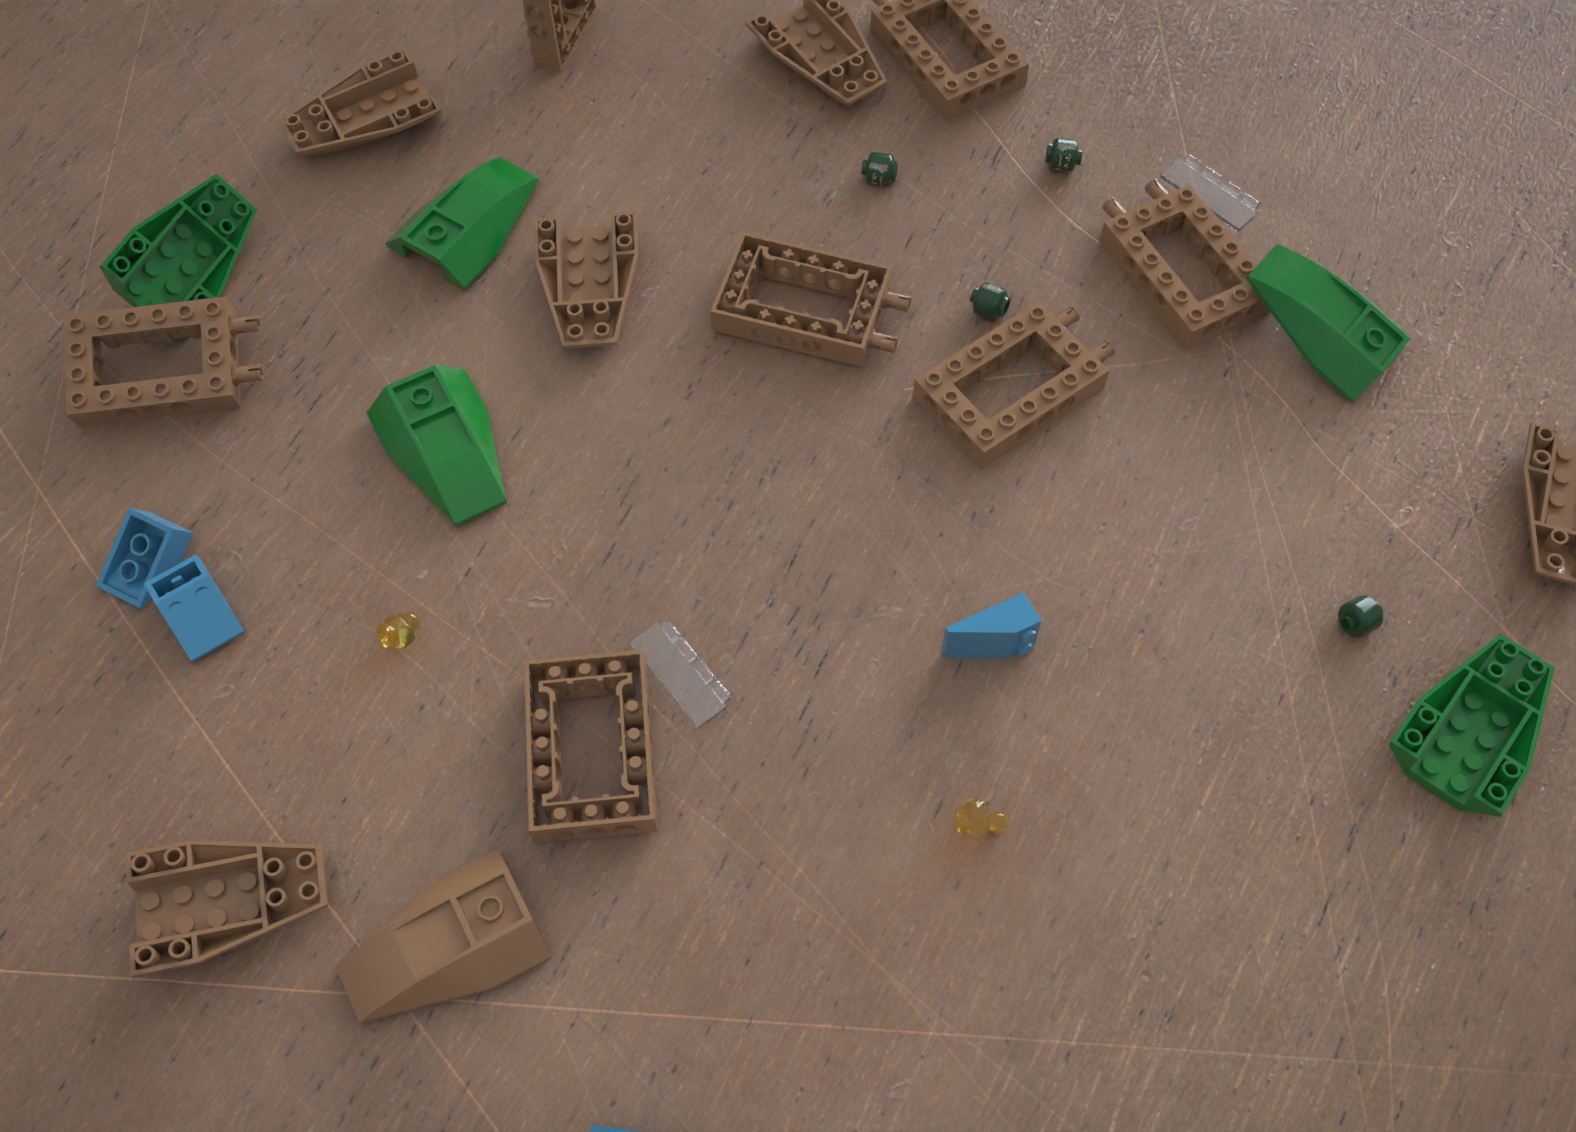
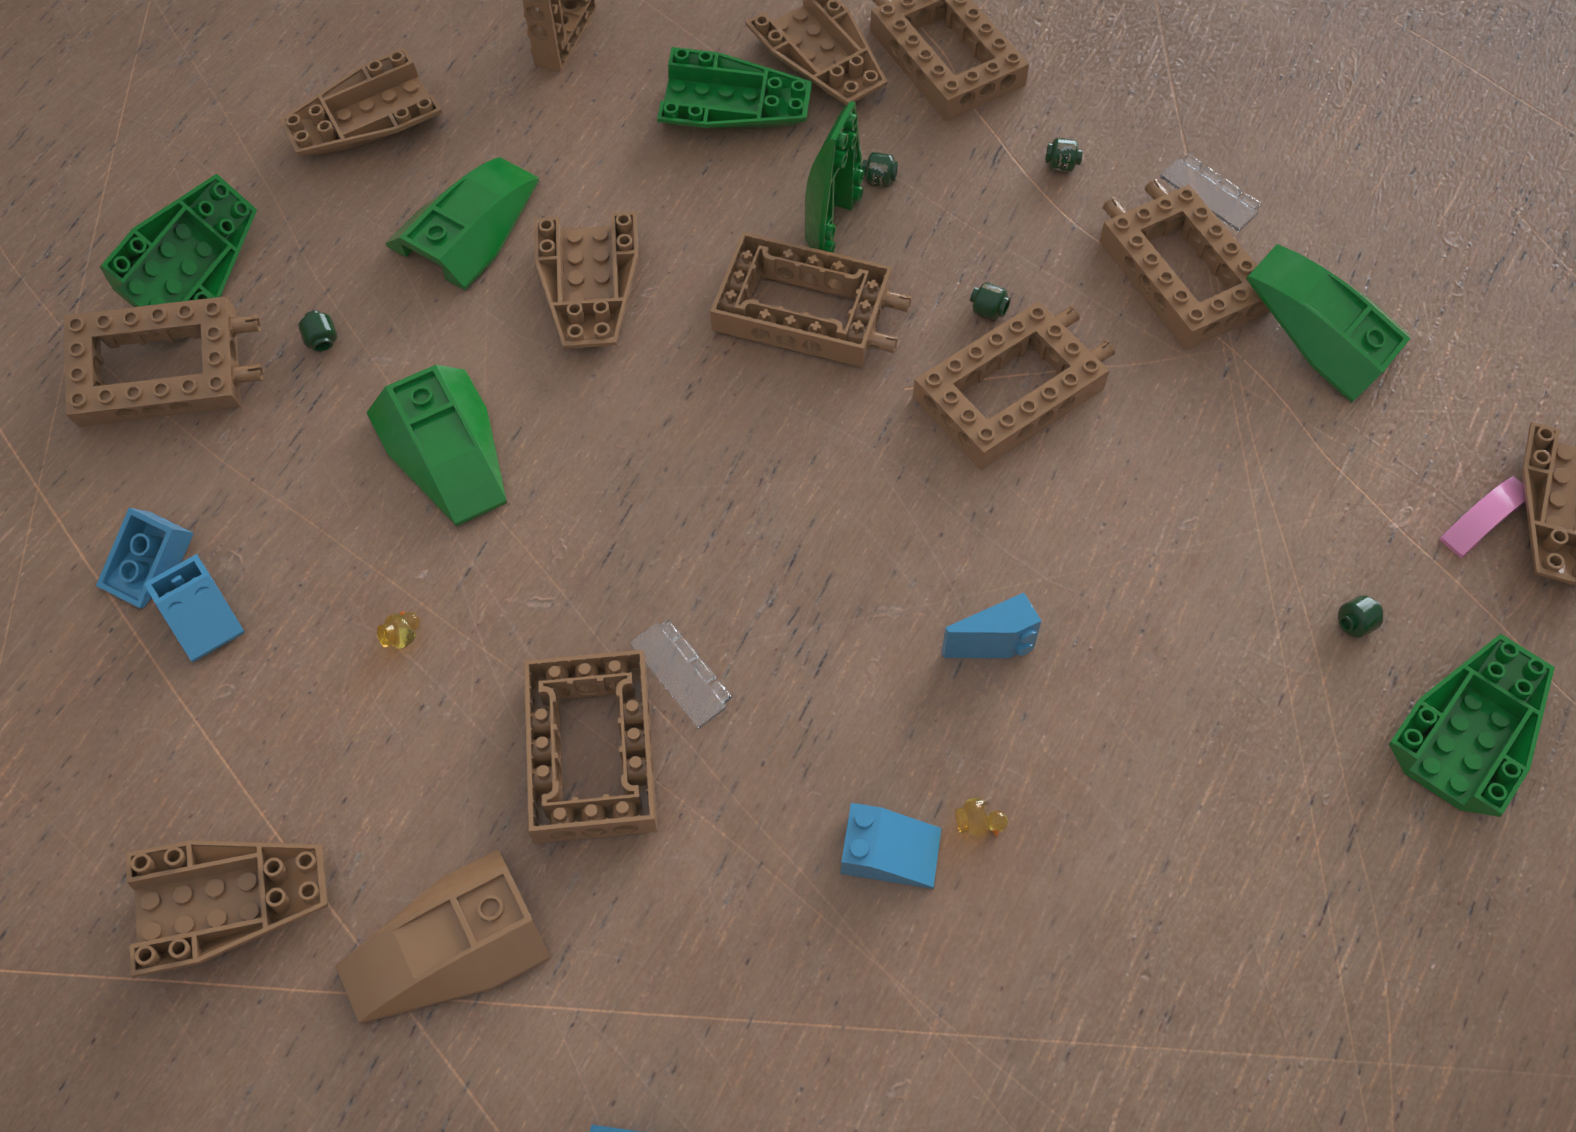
(317, 331): none -> dark green head
(730, 93): none -> green wedge
(834, 180): none -> green wedge
(890, 847): none -> dark azure slope
(1484, 517): none -> bright pink slope

